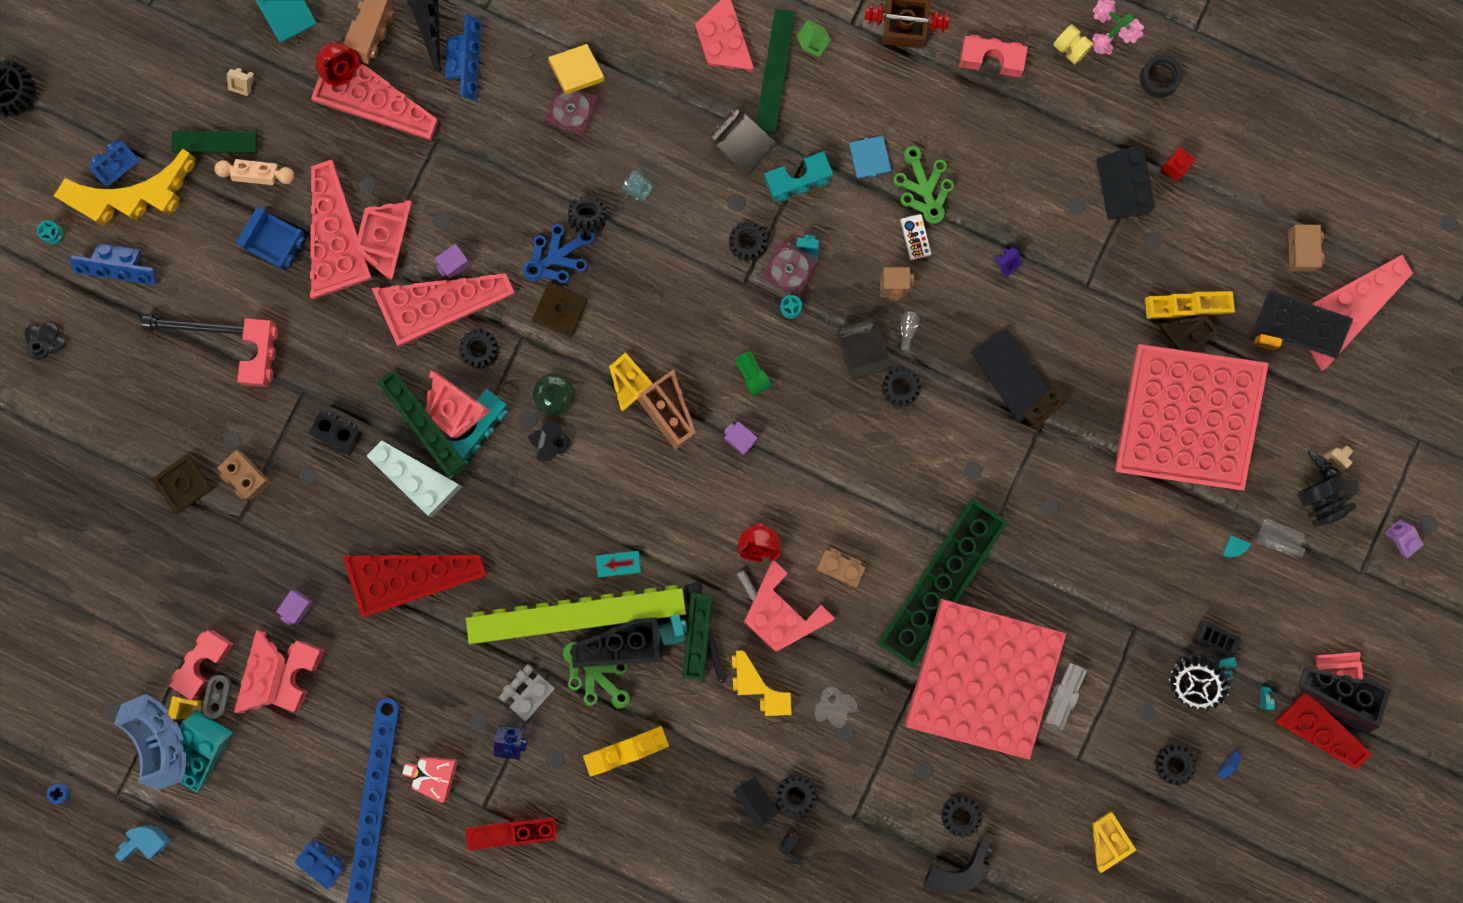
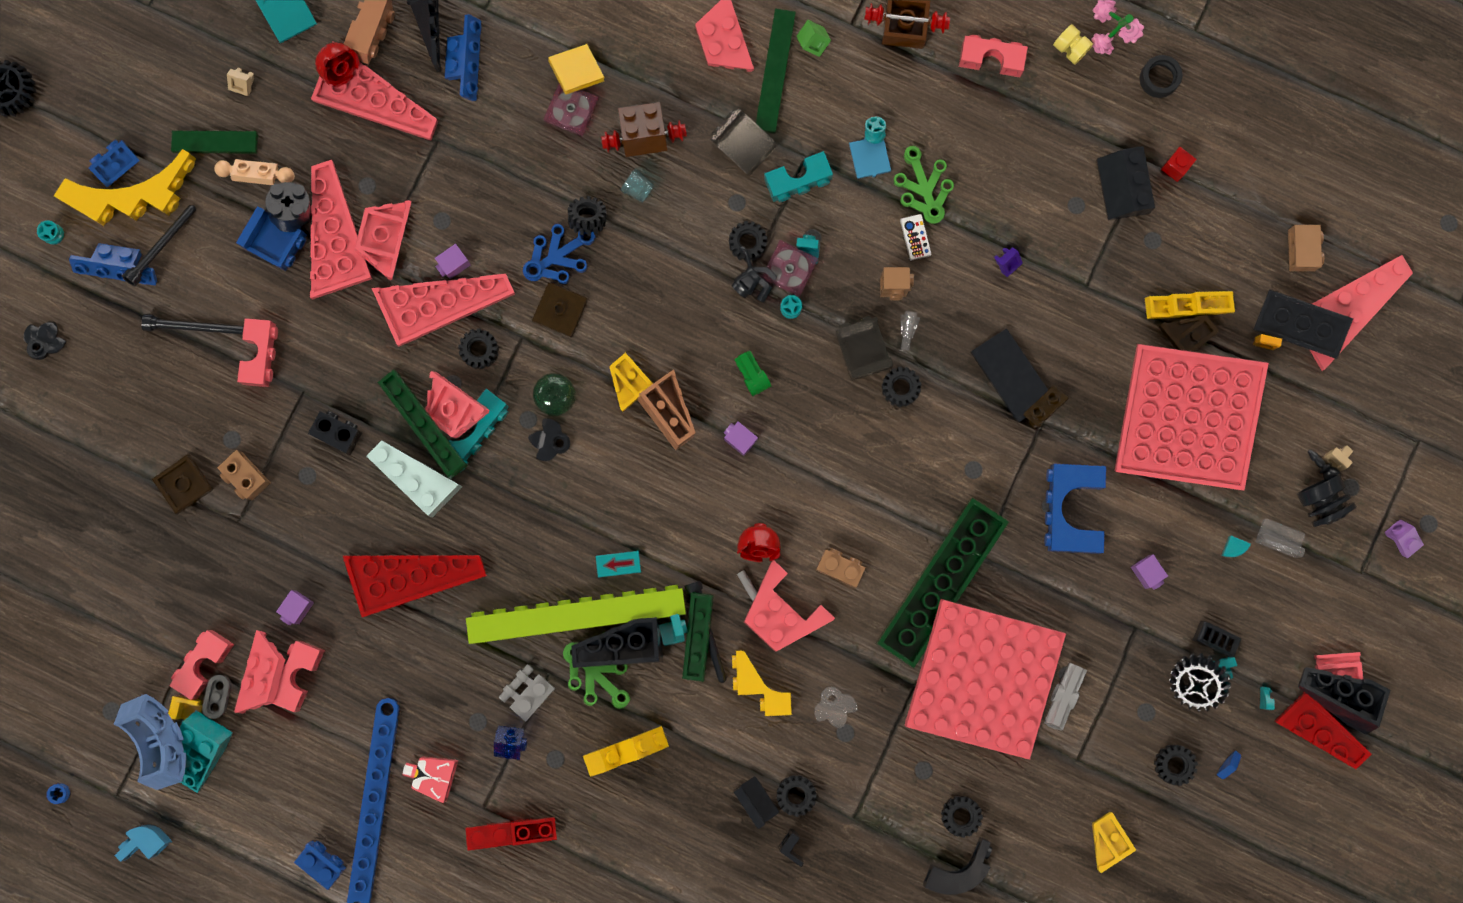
(134, 275): none -> black piece
(288, 206): none -> black brick
(642, 131): none -> reddish brown brick
(749, 279): none -> black piece
(871, 126): none -> teal wheel
(1060, 535): none -> blue arch
(1149, 572): none -> medium lavender brick

